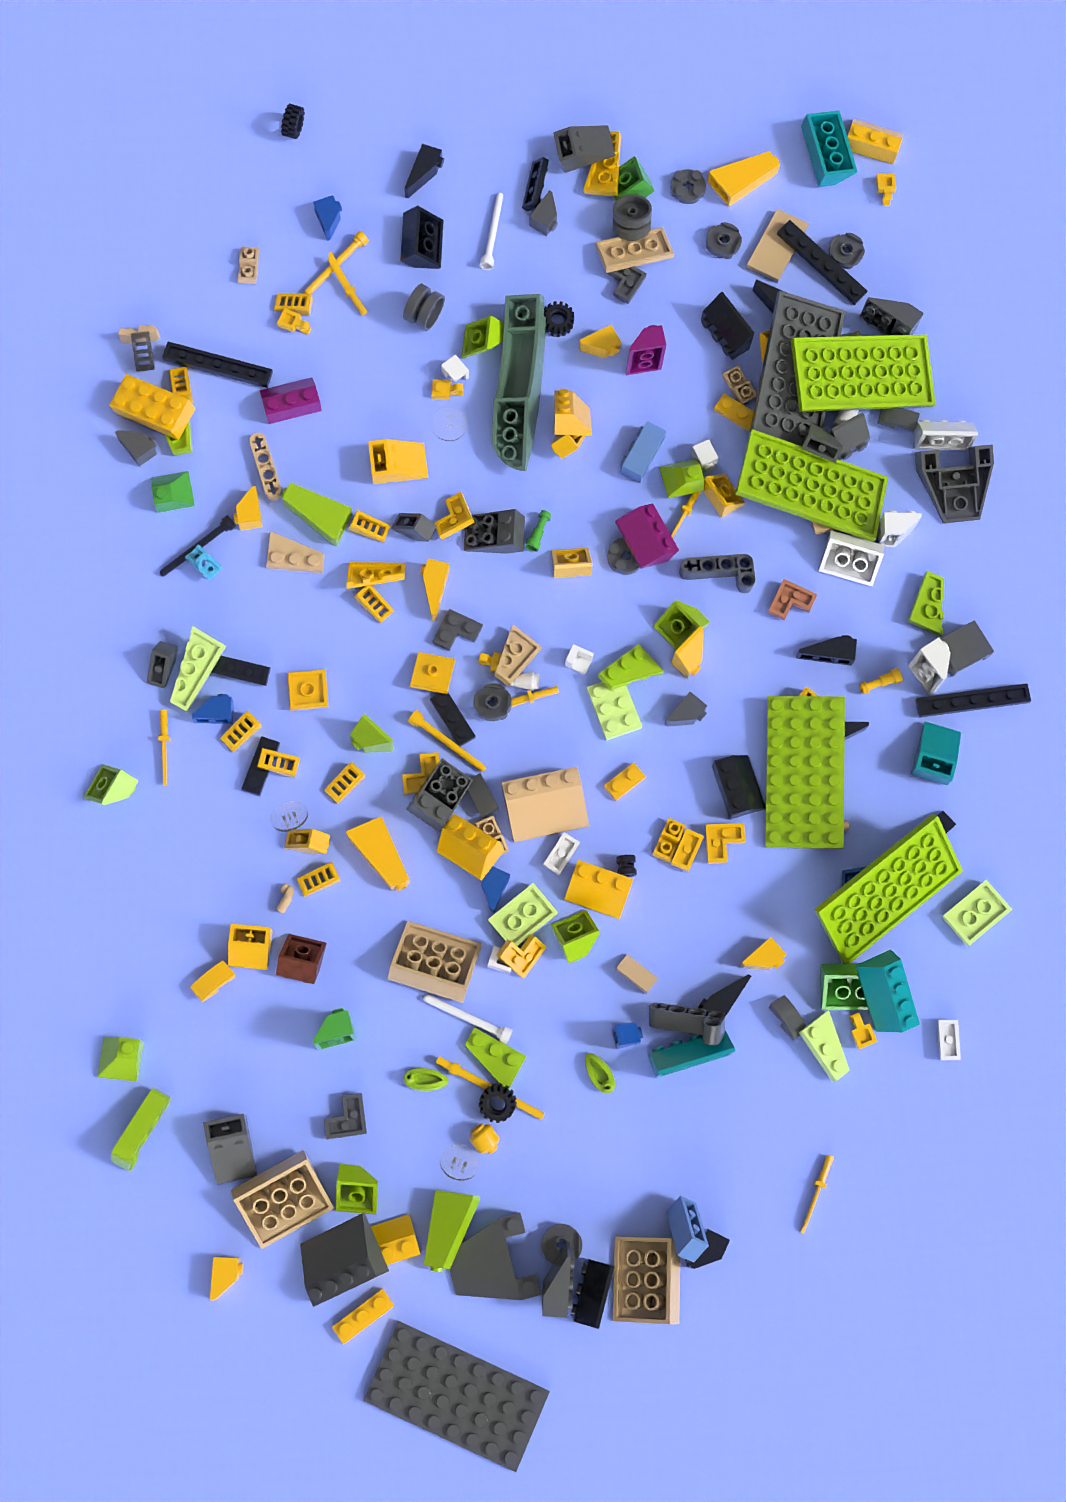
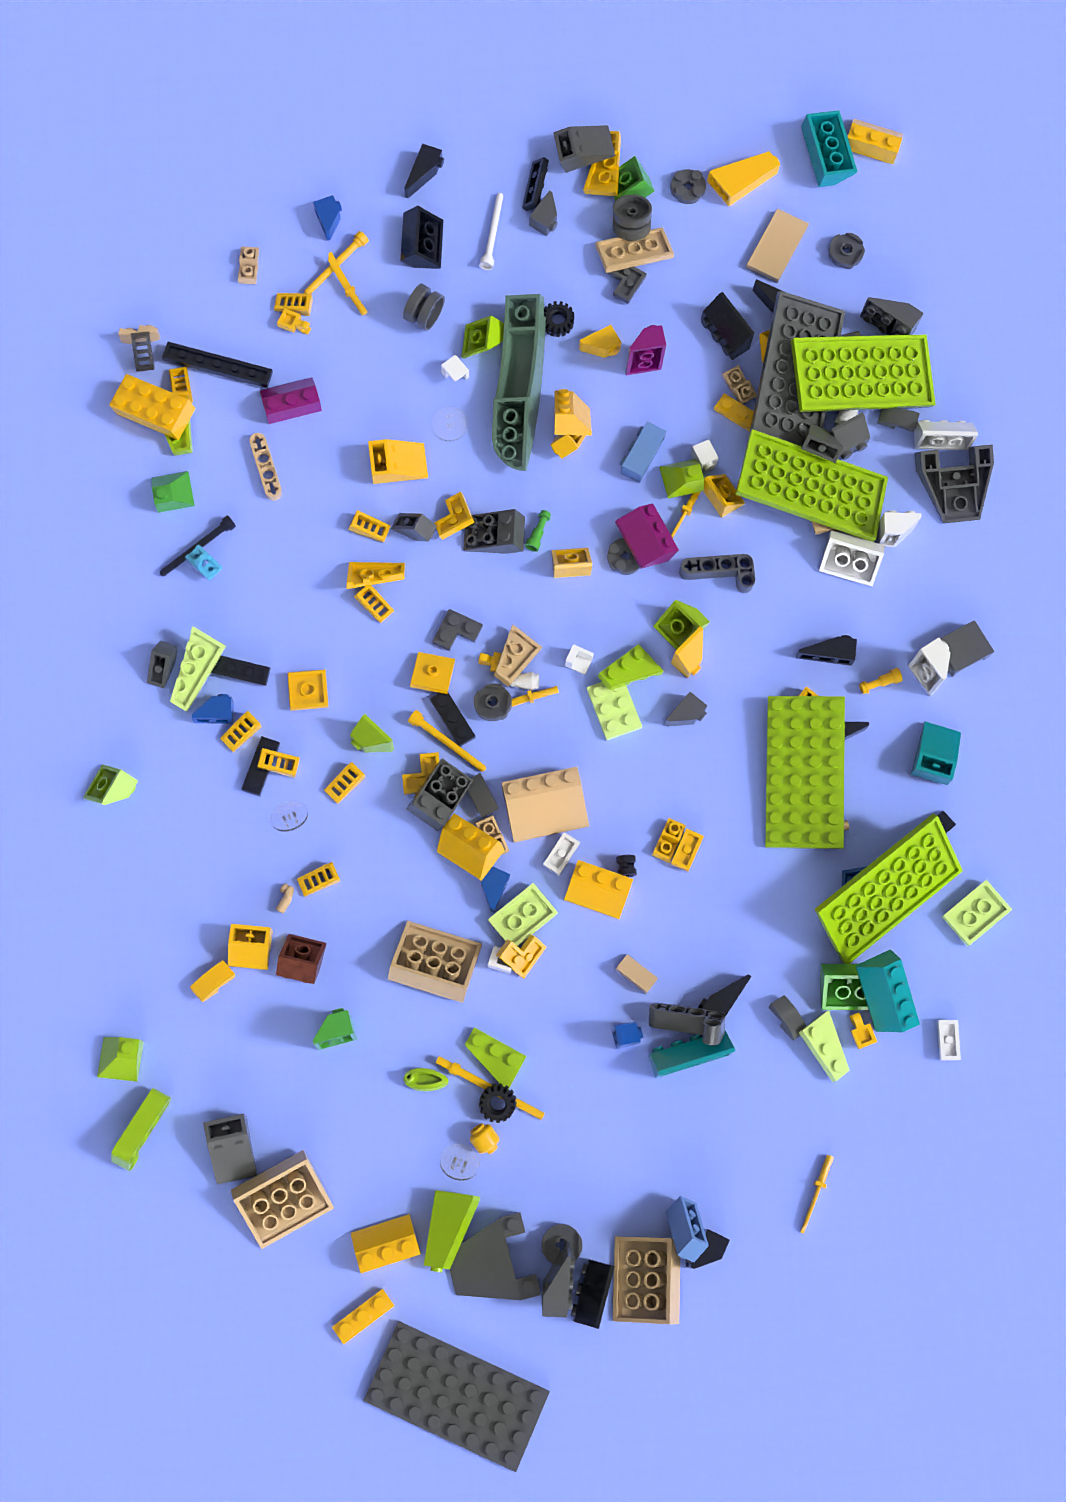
(137, 445): dark grey slope -> none
(163, 738): yellow sword -> none
(224, 1274): yellow slope -> none
(248, 511): yellow slope -> none
(292, 121): black tyre -> none
(293, 556): tan wing -> none
(307, 841): yellow slope -> none
(318, 511): lime slope -> none
(341, 1259): dark grey slope -> none
(352, 1122): dark grey plate -> none
(356, 1190): lime slope -> none
(379, 851): yellow slope -> none
(434, 579): yellow slope -> none
(443, 389): yellow plate -> none
(503, 1034): white piece -> none
(576, 935): lime slope -> none
(599, 1073): lime arm -> none
(624, 781): yellow plate -> none
(718, 836): yellow plate -> none
(720, 249): dark grey plate -> none
(738, 786): black slope -> none
(765, 957): yellow slope -> none
(789, 595): nougat plate -> none
(822, 262): black plate -> none
(886, 185): yellow plate -> none
(928, 604): lime wing -> none
(973, 700): black plate -> none

